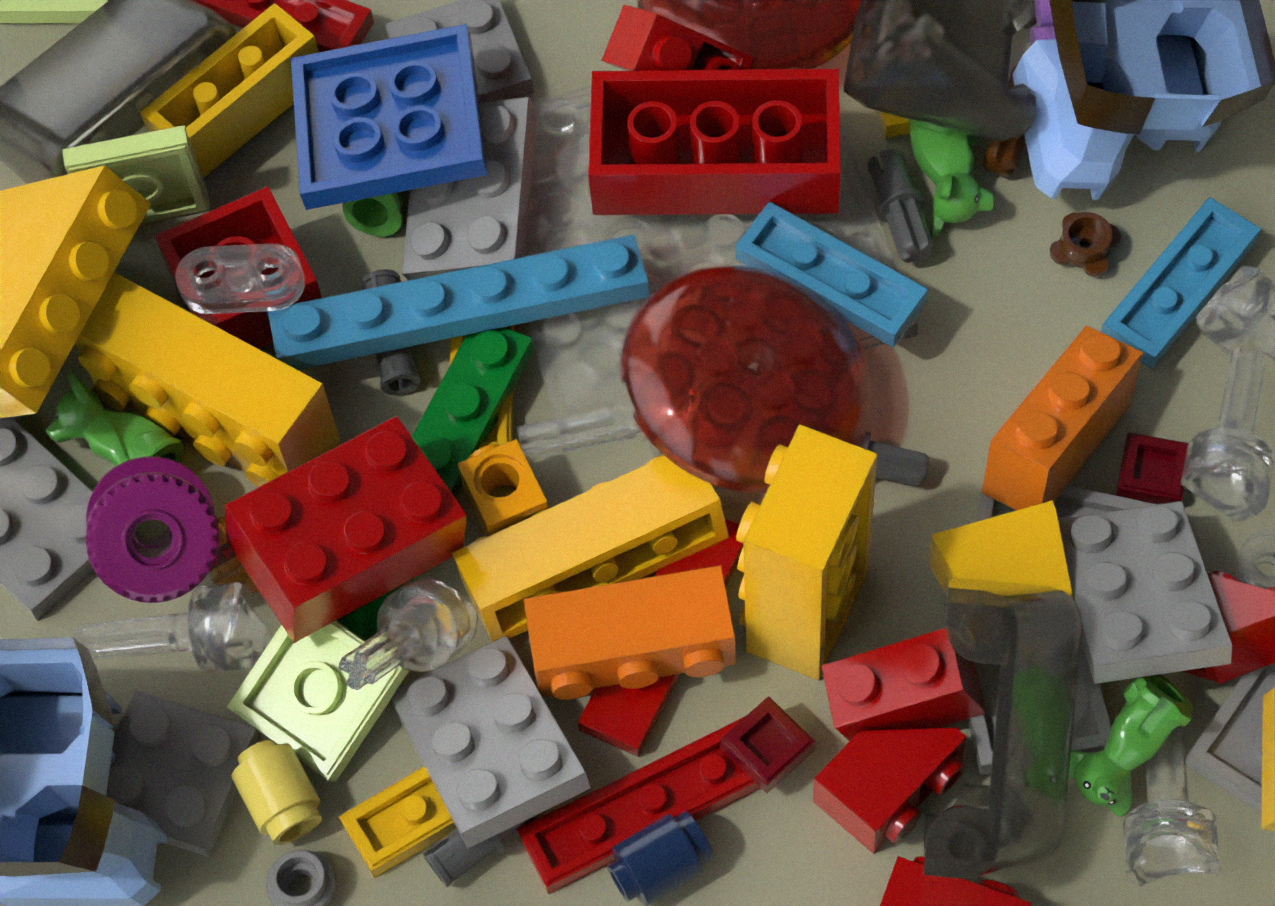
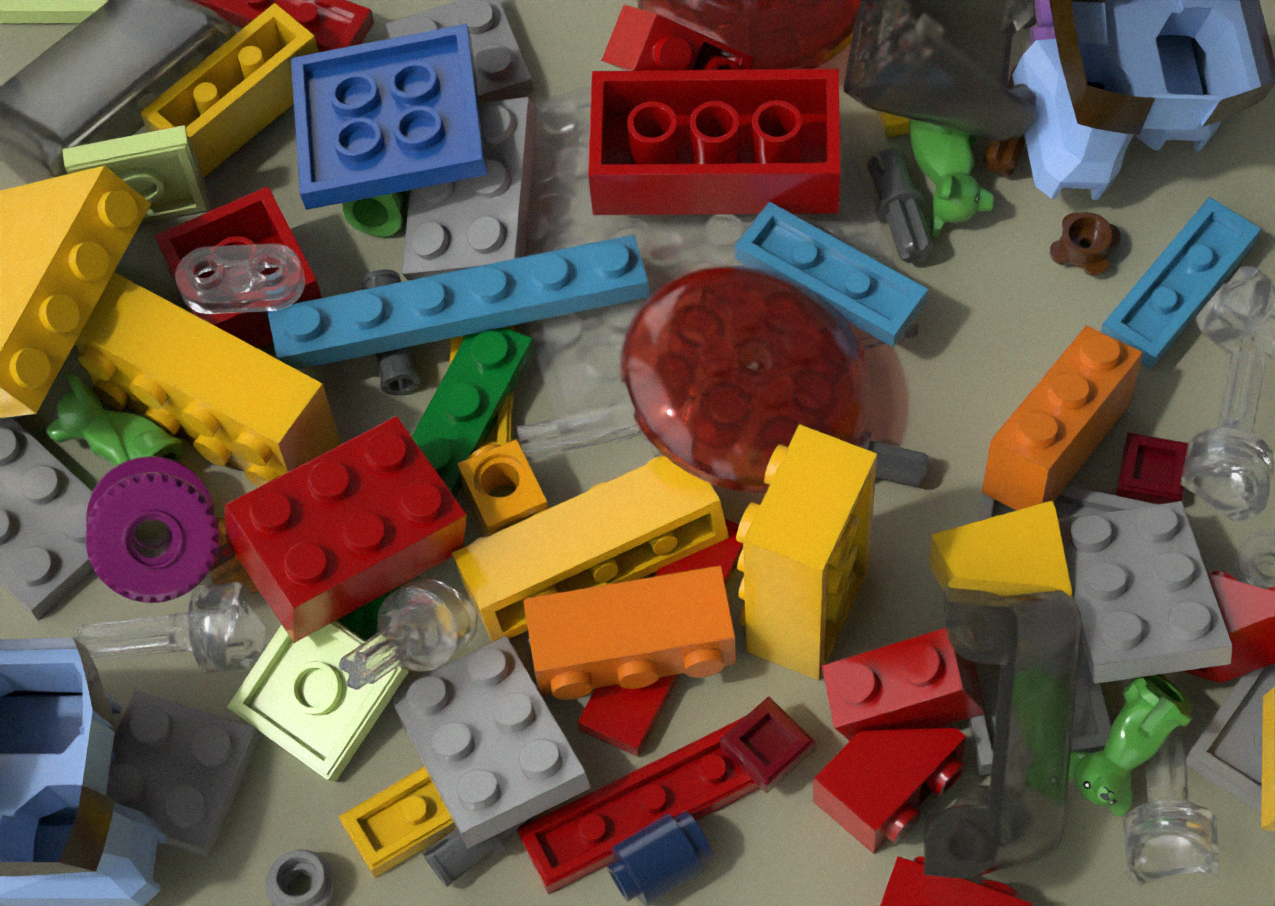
(277, 791): light yellow brick -> none

